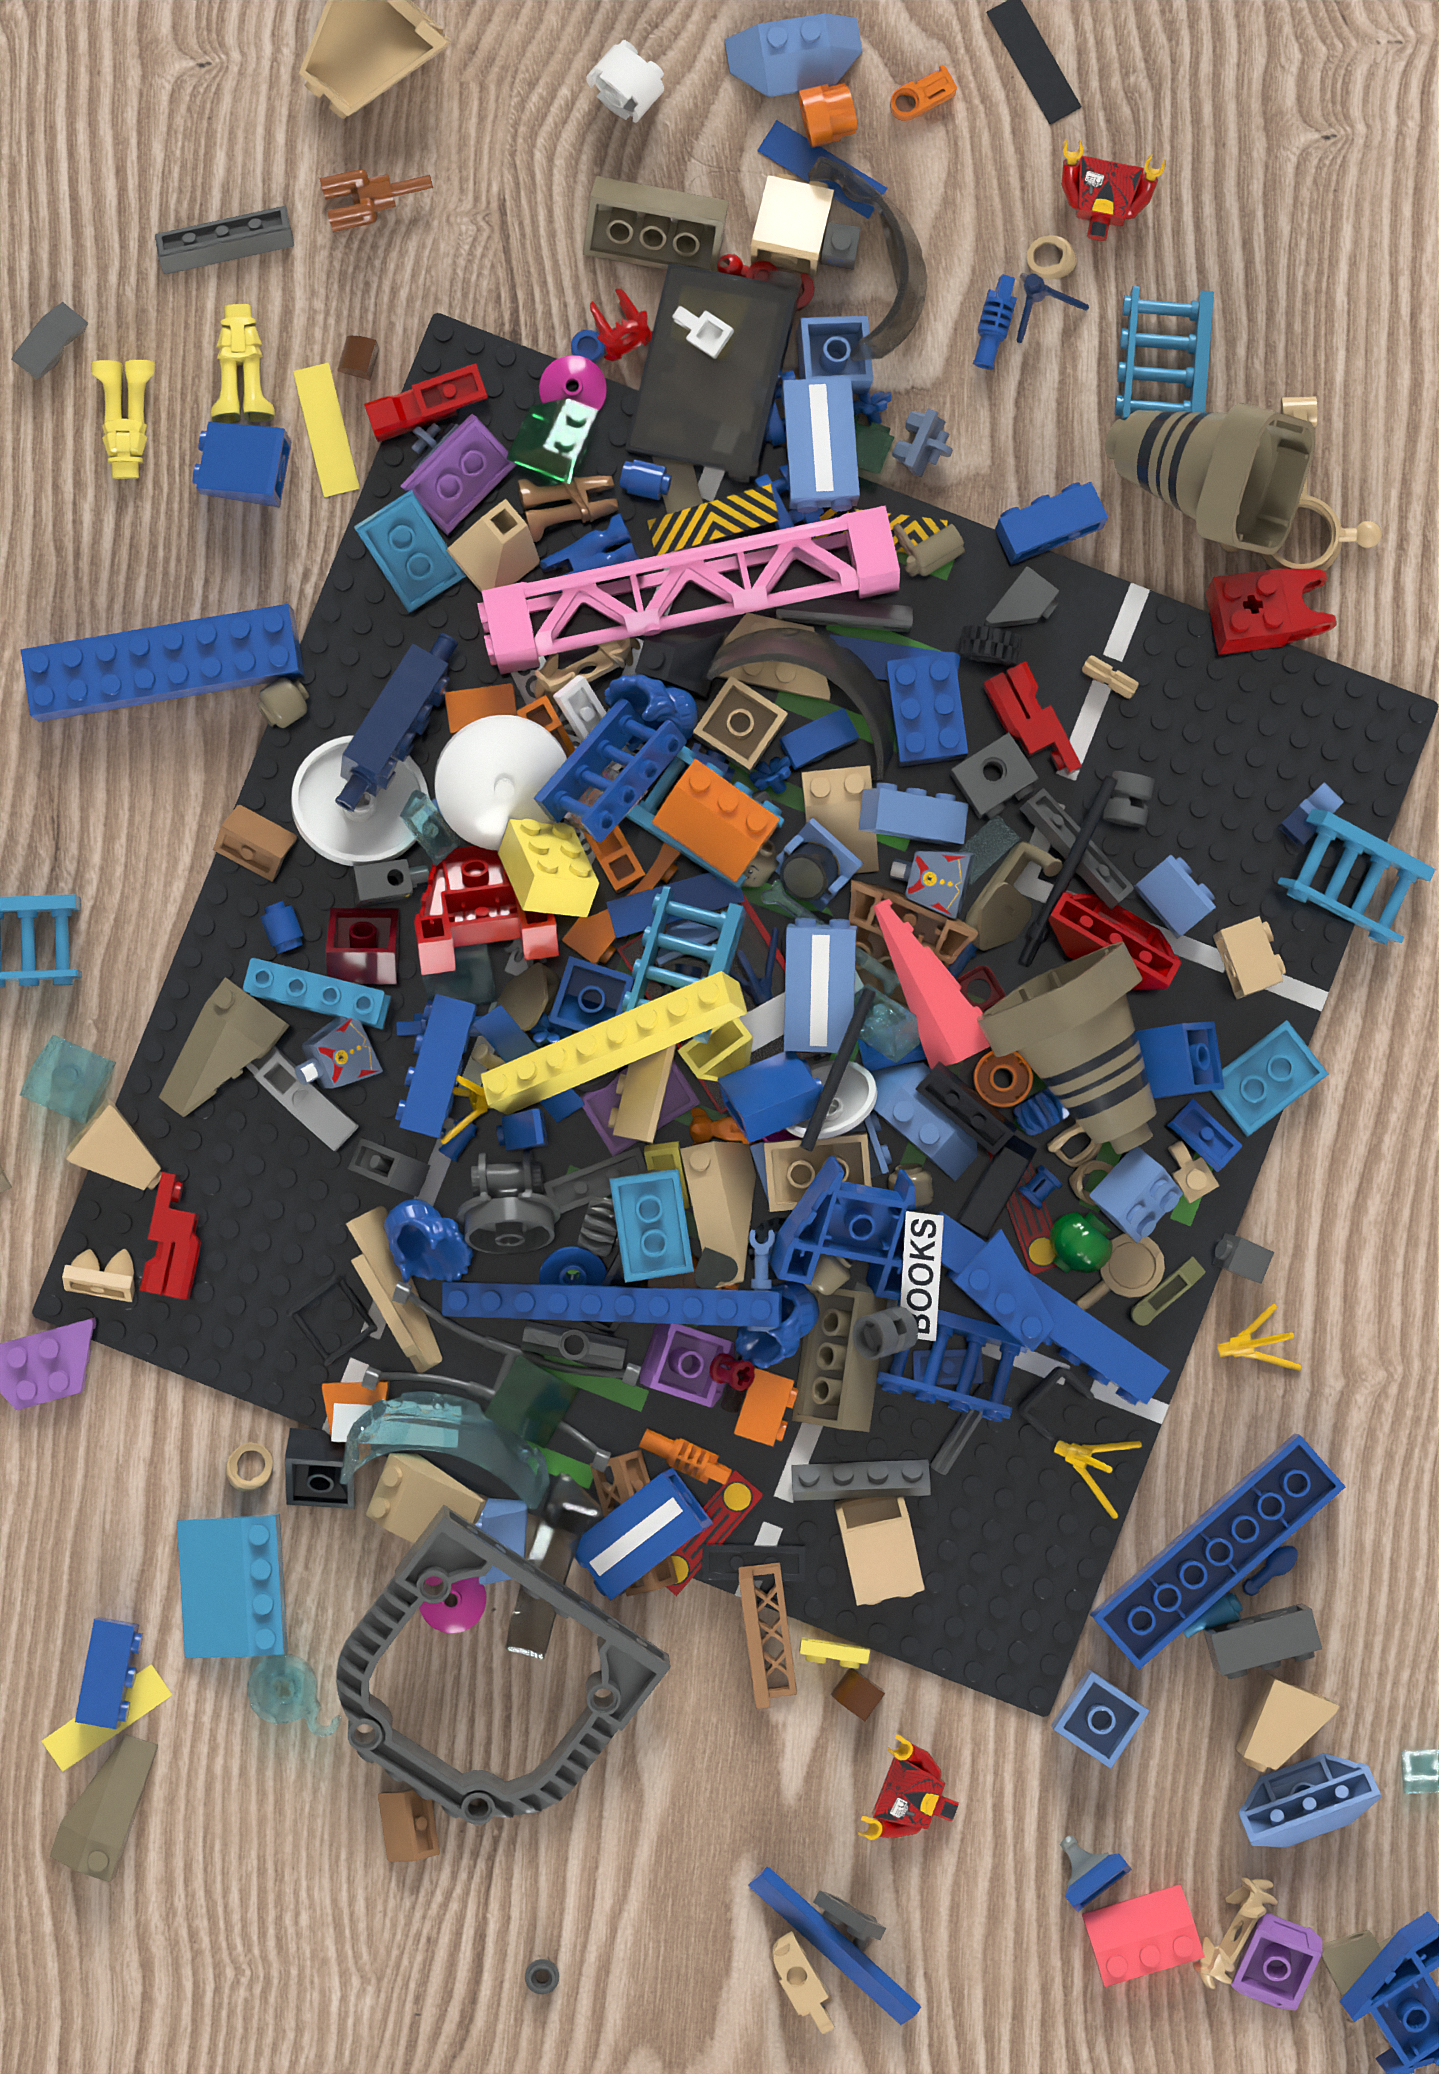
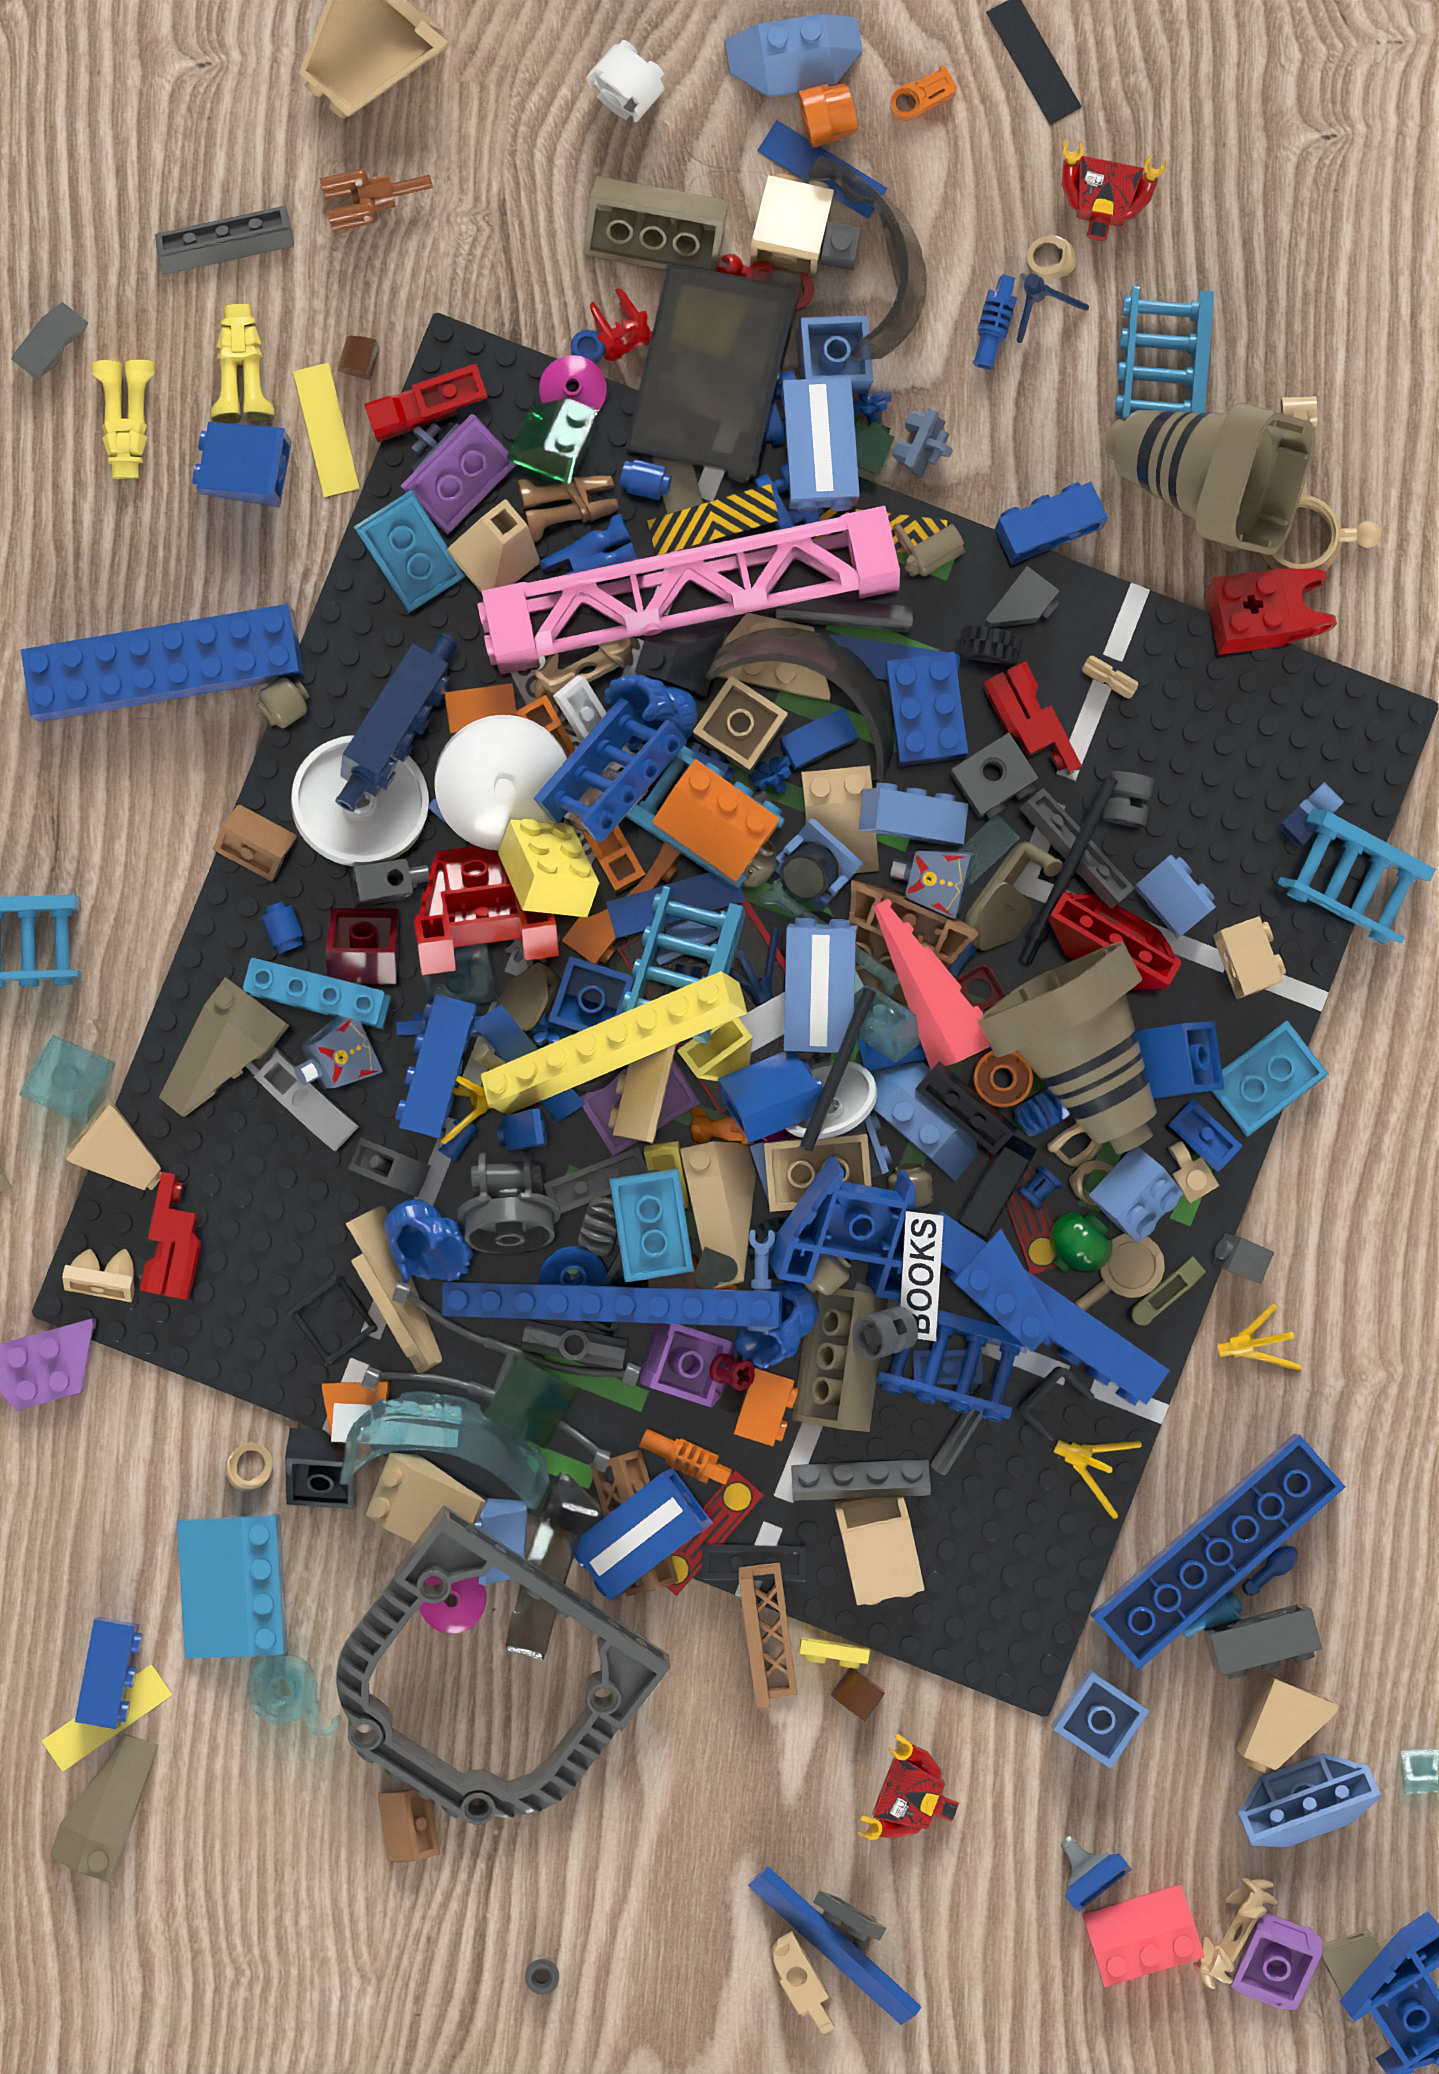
(428, 827): clear light blue slope -> none
(706, 332): white plate -> none

